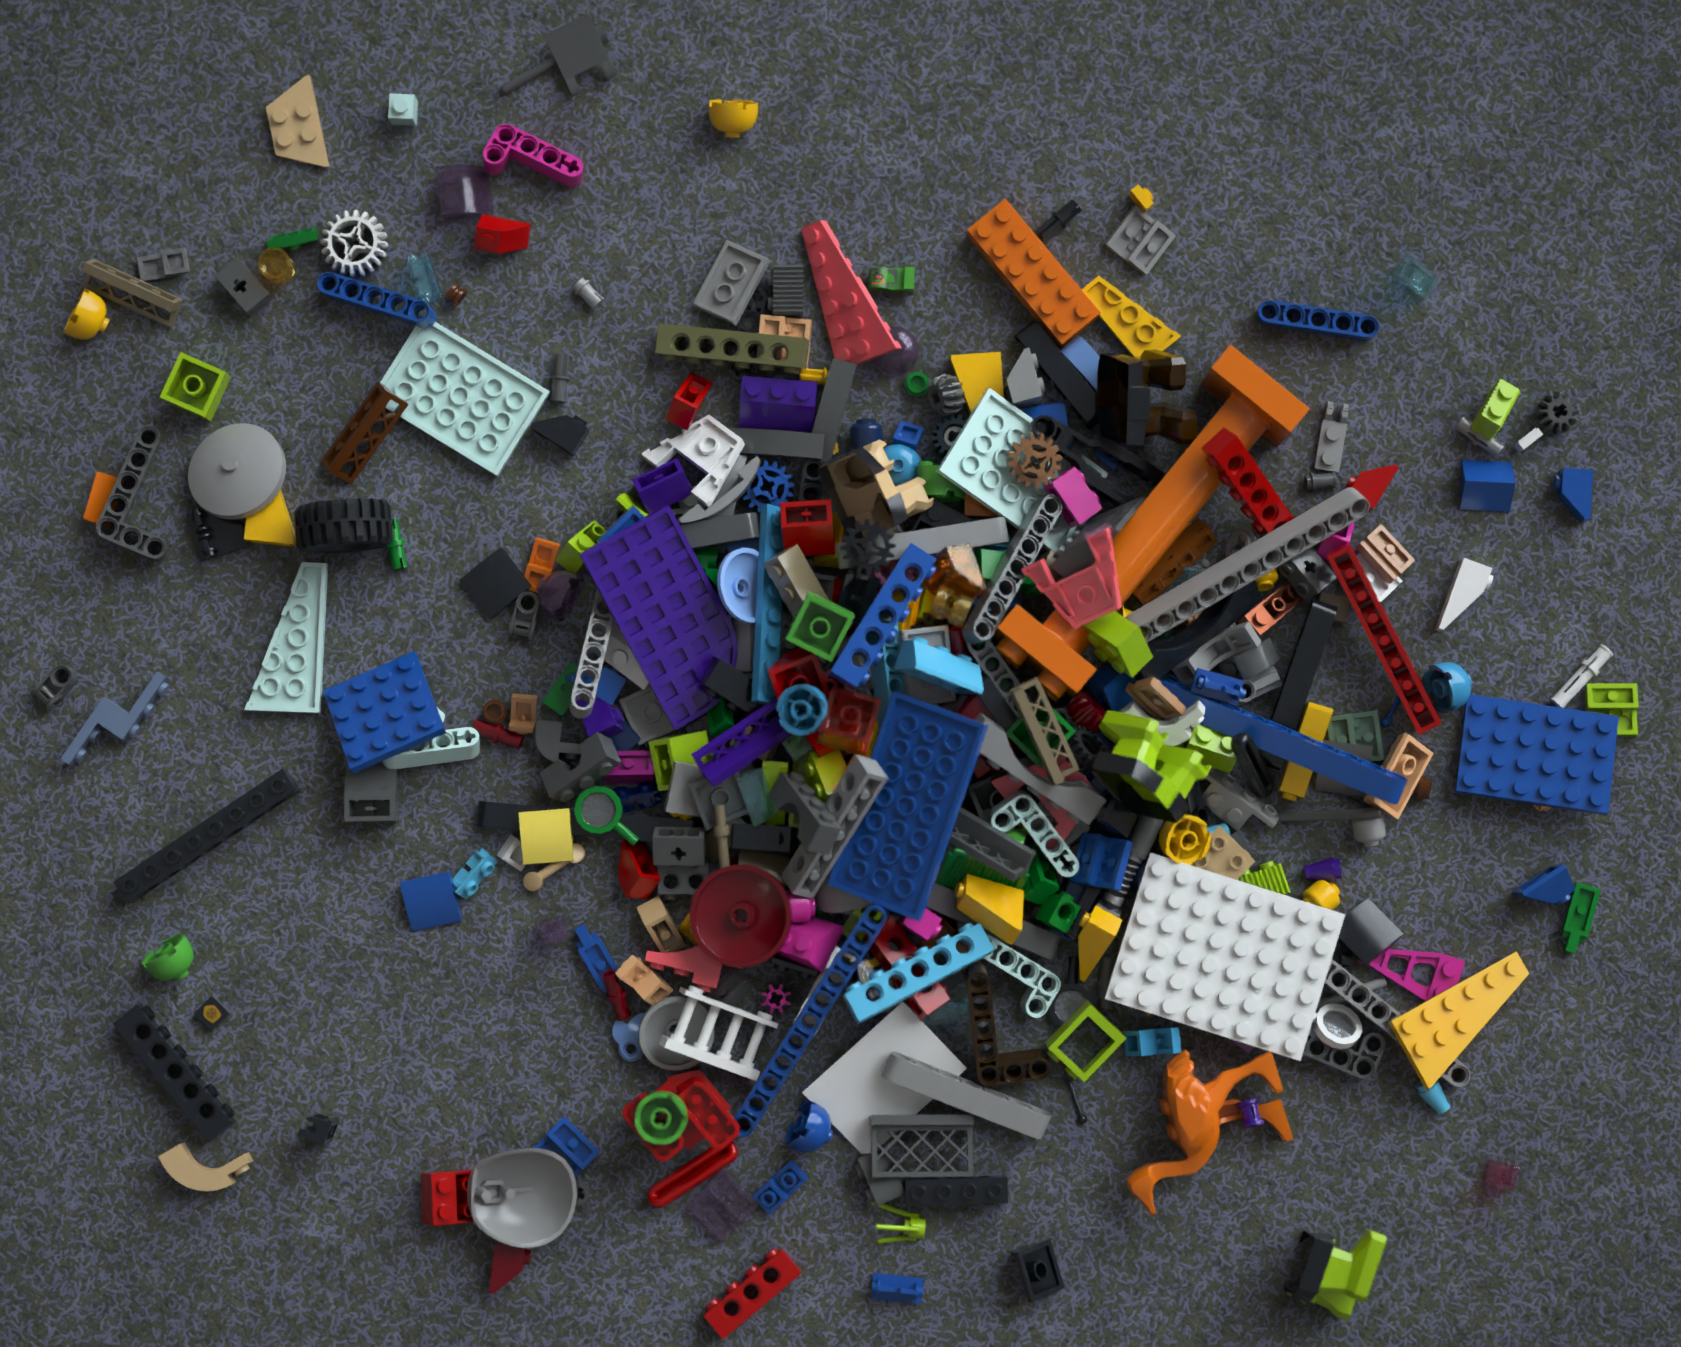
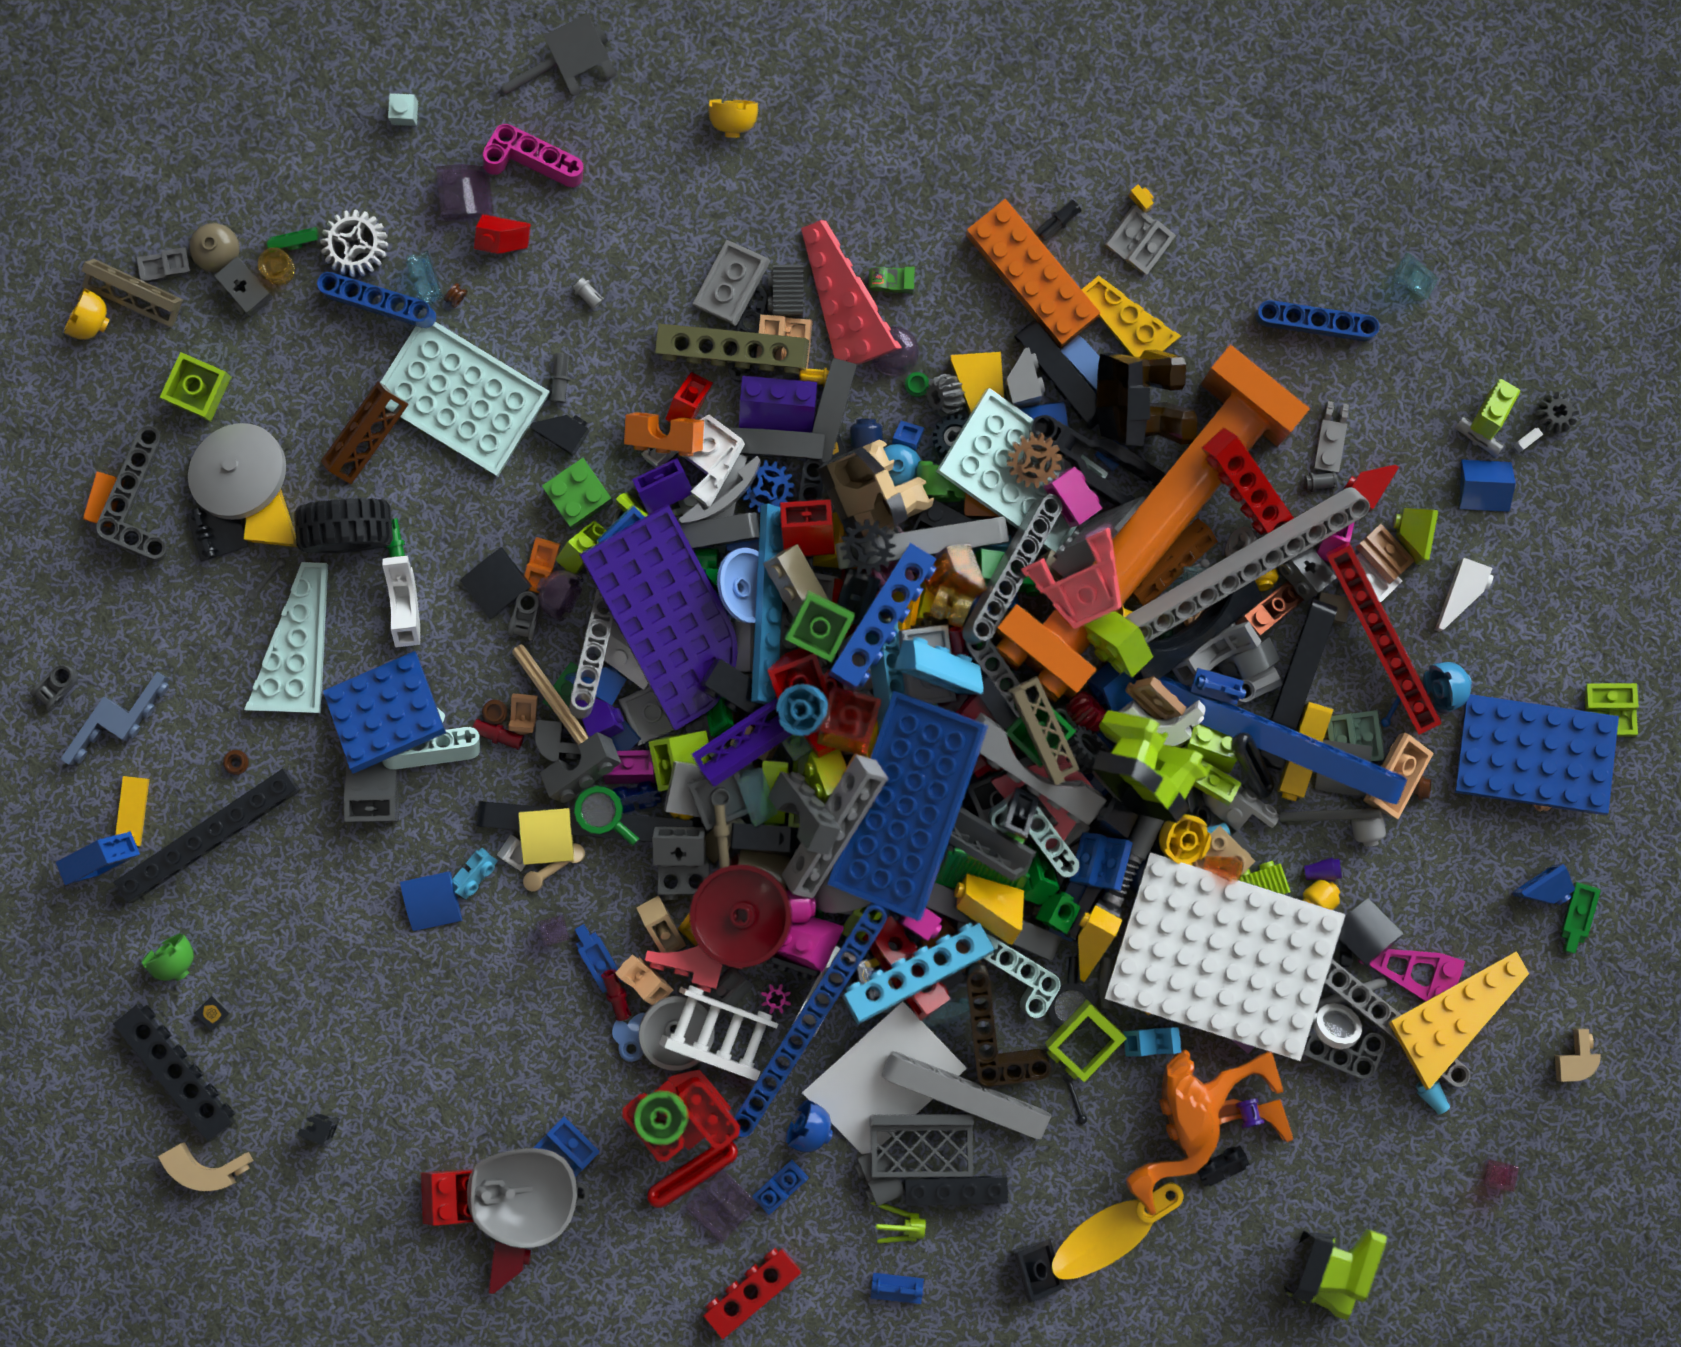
(97, 858): none -> blue window
(132, 807): none -> yellow hinge
(213, 247): none -> dark tan cylinder
(227, 762): none -> reddish brown plate
(297, 125): tan wing -> none
(403, 601): none -> white arch
(550, 694): none -> tan axle
(577, 493): none -> bright green brick
(636, 870): red slope -> none
(643, 432): none -> orange arch
(1019, 813): none -> black slope
(1111, 1234): none -> yellow plant
(1218, 785): none -> lime hinge
(1225, 867): none -> clear orange cone
(1232, 1159): none -> black hinge
(1416, 532): none -> lime slope
(1575, 491): blue slope -> none
(1582, 676): white pin -> none
(1582, 1063): none -> tan brick

